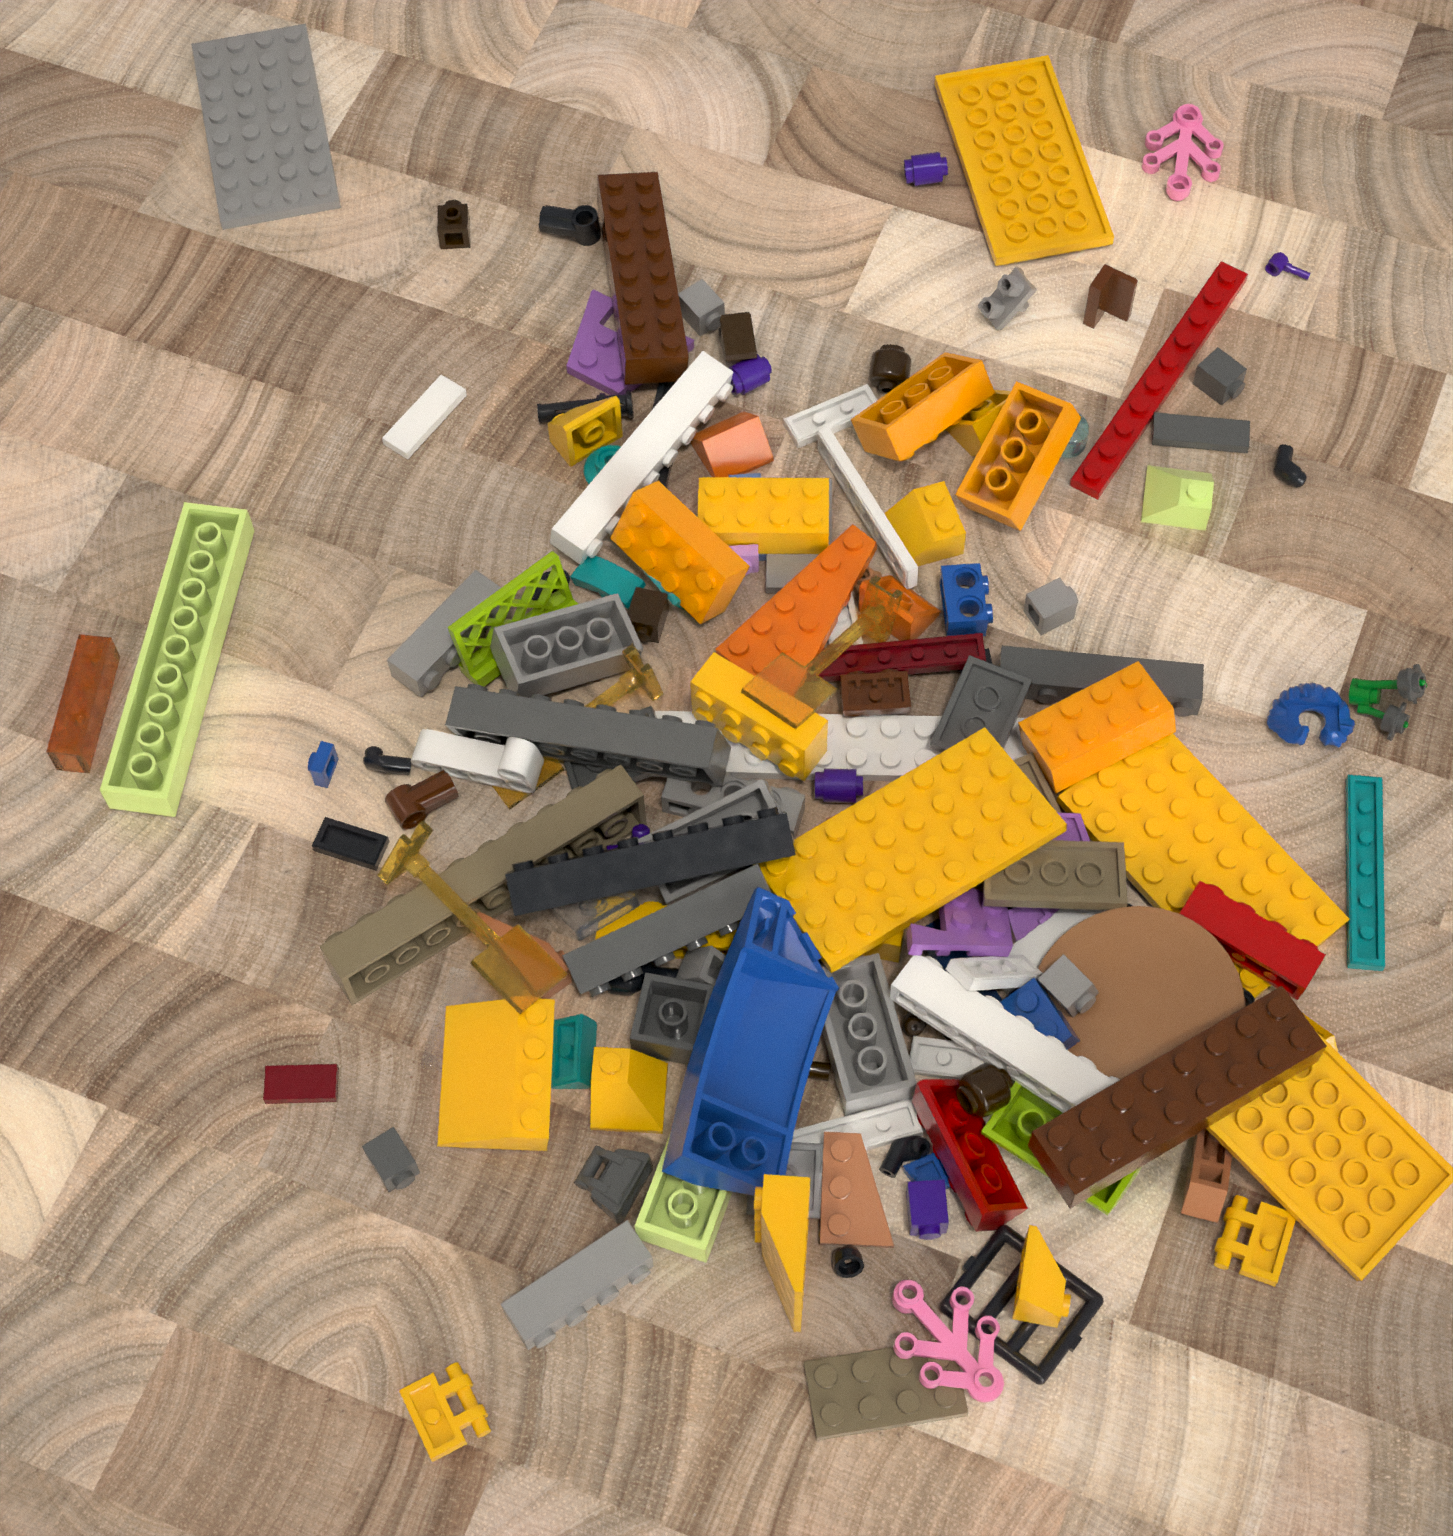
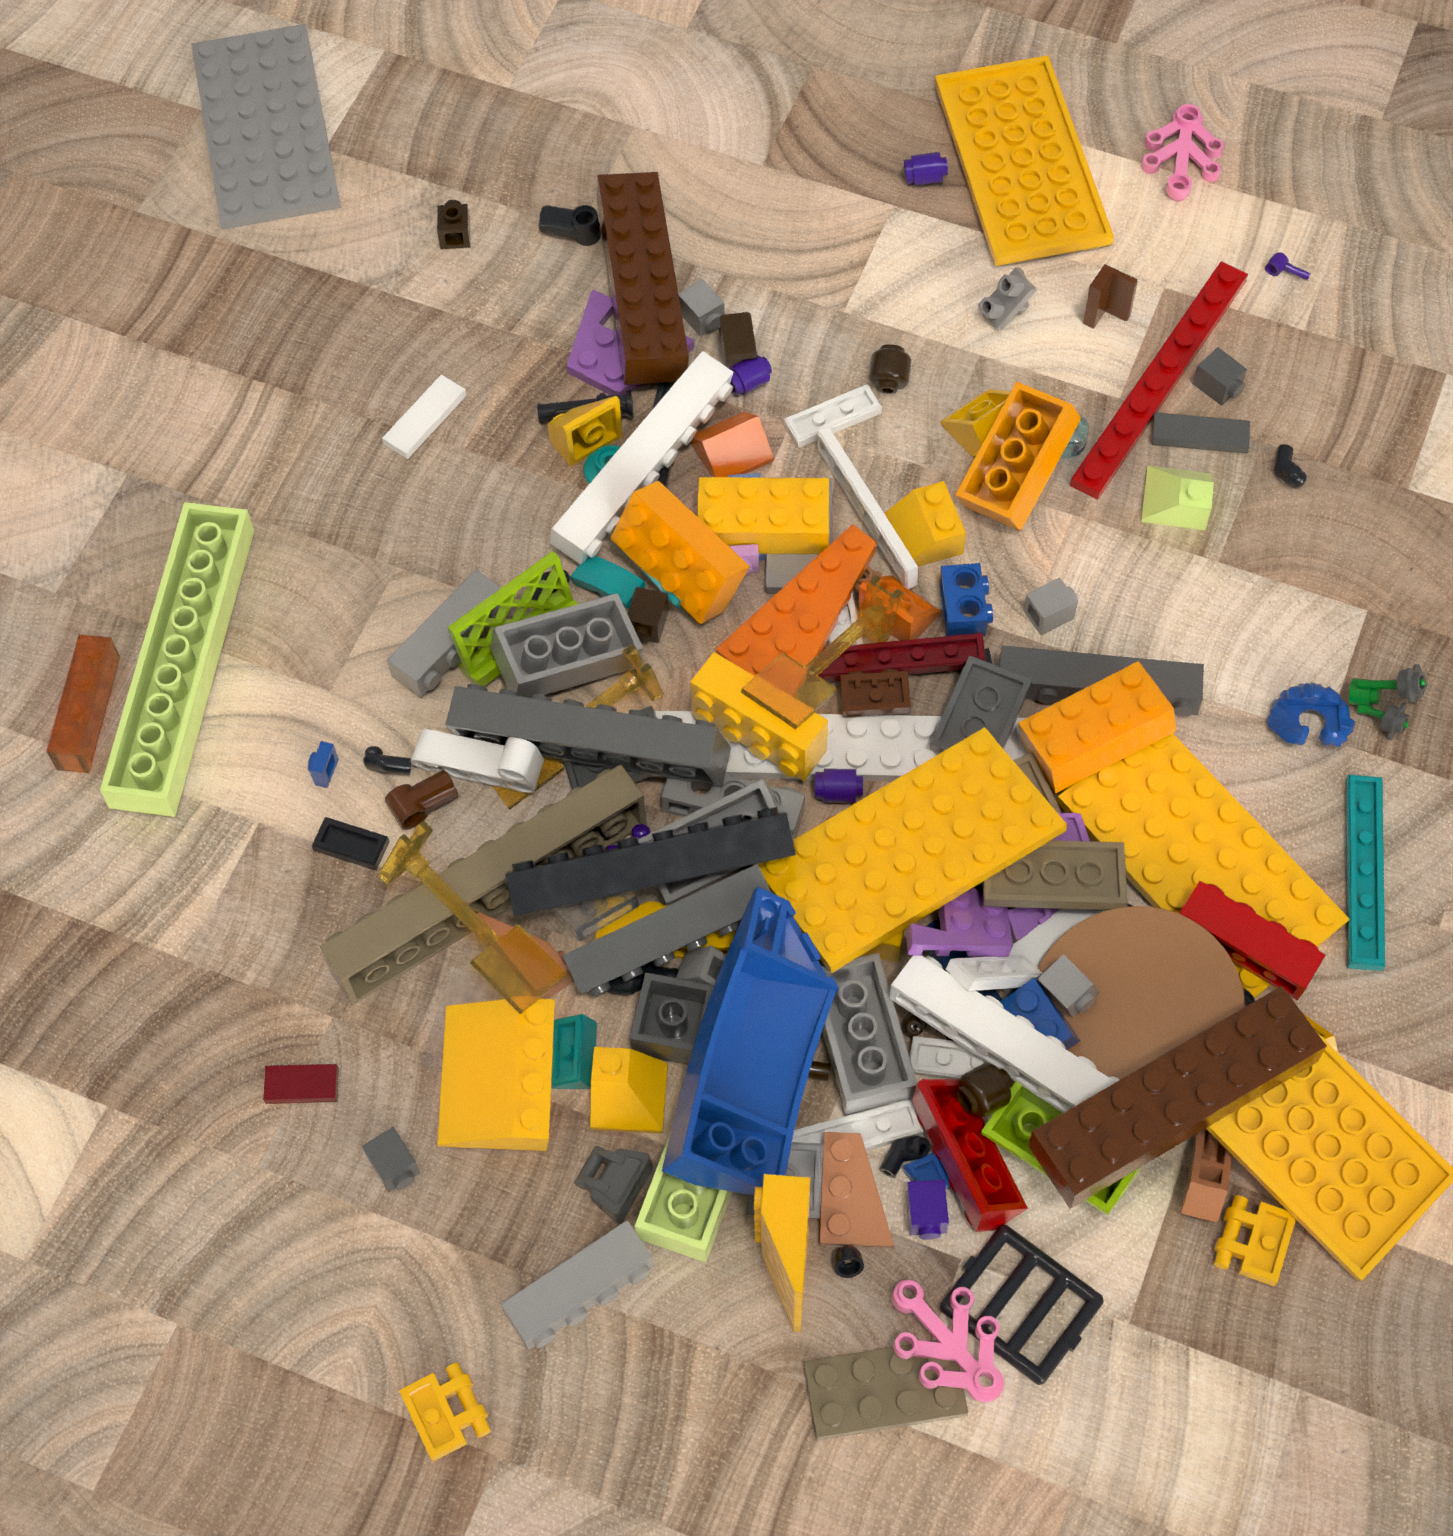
(923, 406): light orange brick -> none
(1039, 1284): yellow slope -> none

